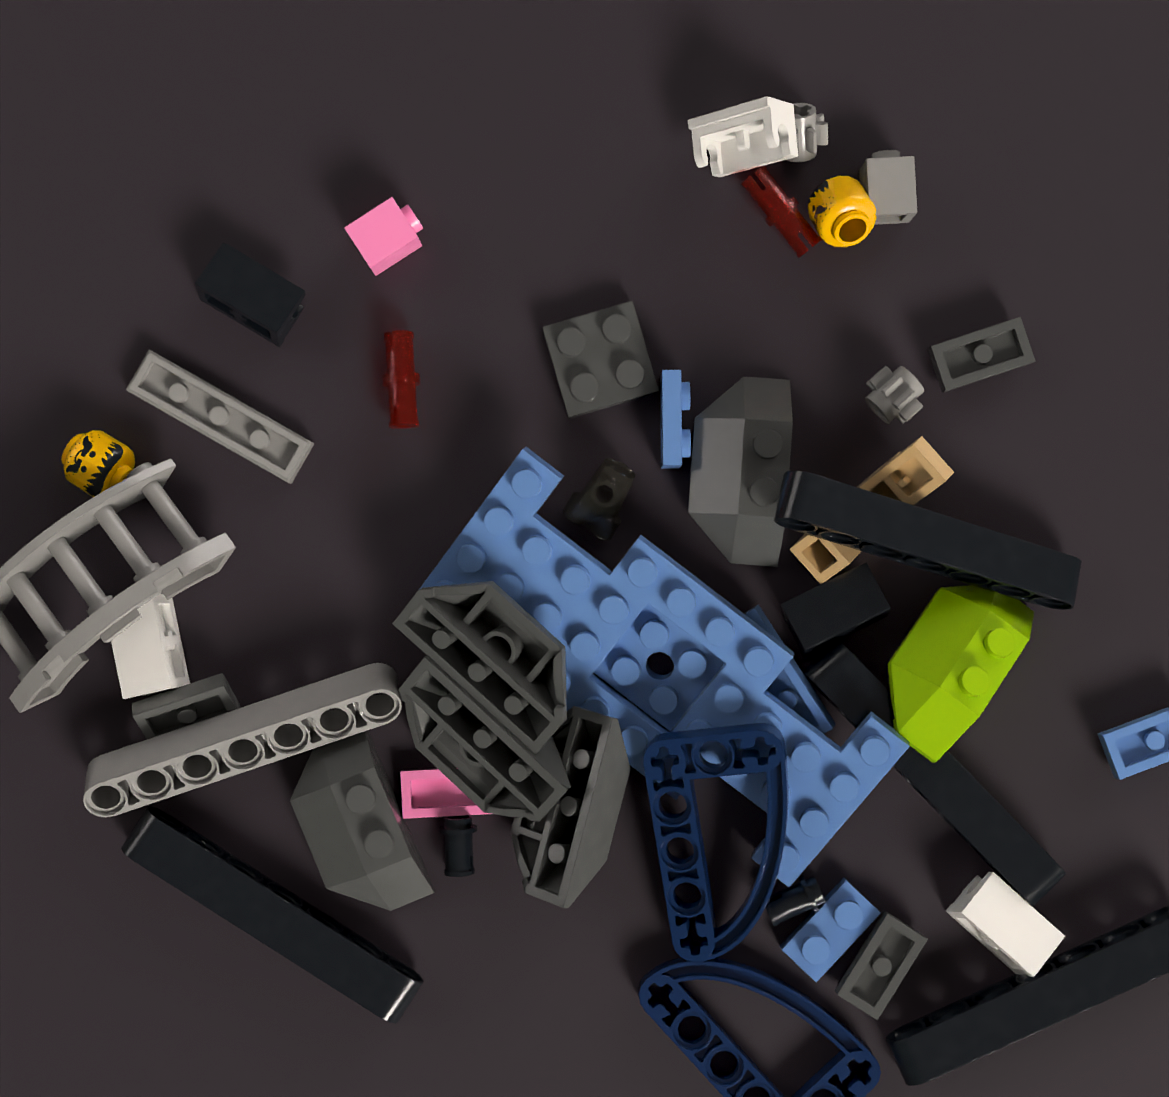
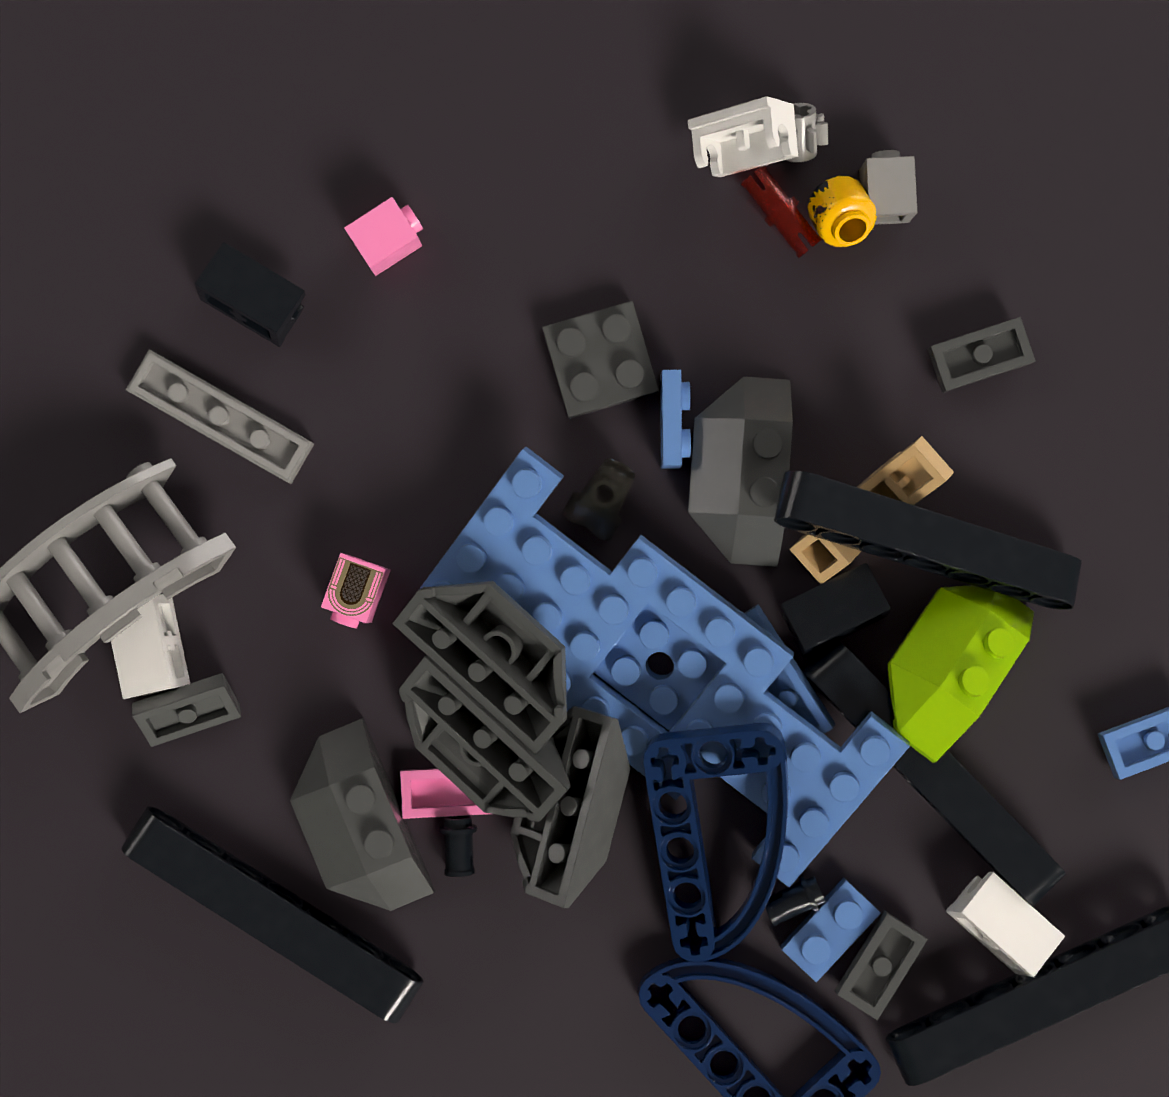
(96, 461): yellow head -> none
(213, 747): light grey beam -> none
(354, 590): none -> brick
(401, 379): clear red pin -> none
(894, 394): light grey gear -> none

